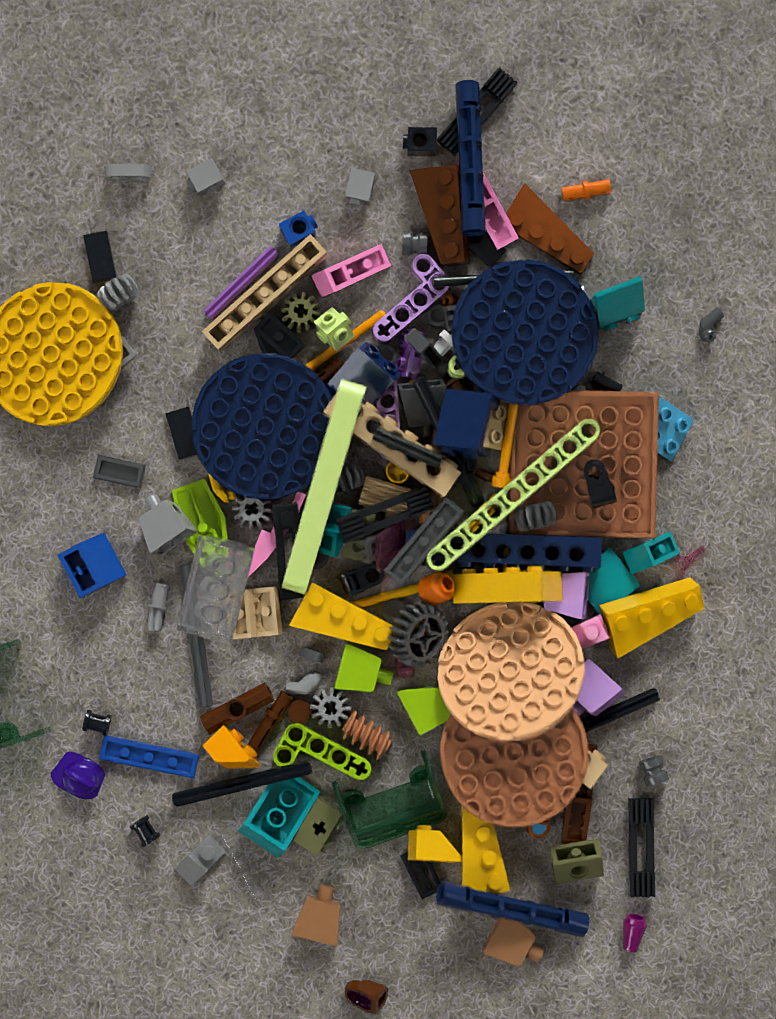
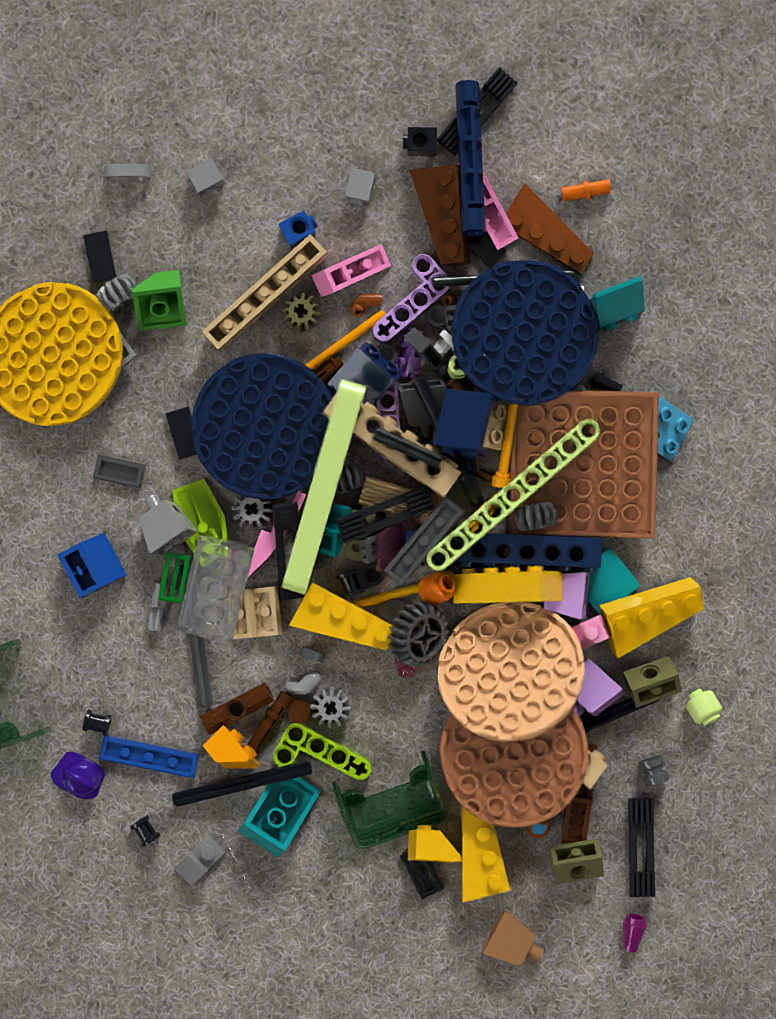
(159, 301): none -> bright green slope
(174, 579): none -> green tile
(224, 494): yellow arm -> none
(241, 283): medium lavender axle -> none
(277, 338): black wing -> none
(306, 834): olive brick -> none
(319, 918): medium nougat torso -> none
(334, 329): yellowish green brick -> none
(361, 670): lime torso -> none
(363, 301): none -> dark orange arm
(366, 735): nougat piece -> none
(366, 995): reddish brown rock -> none
(394, 473): yellow wheel -> none
(414, 243): dark grey wheel -> none
(424, 707): lime slope -> none
(500, 906): dark blue piece -> none
(599, 488): black piece -> none
(651, 552): teal slope -> none
(652, 681): none -> olive brick
(690, 557): clear pink hand -> none
(704, 707): none -> yellowish green head
(706, 325): dark grey arm -> none

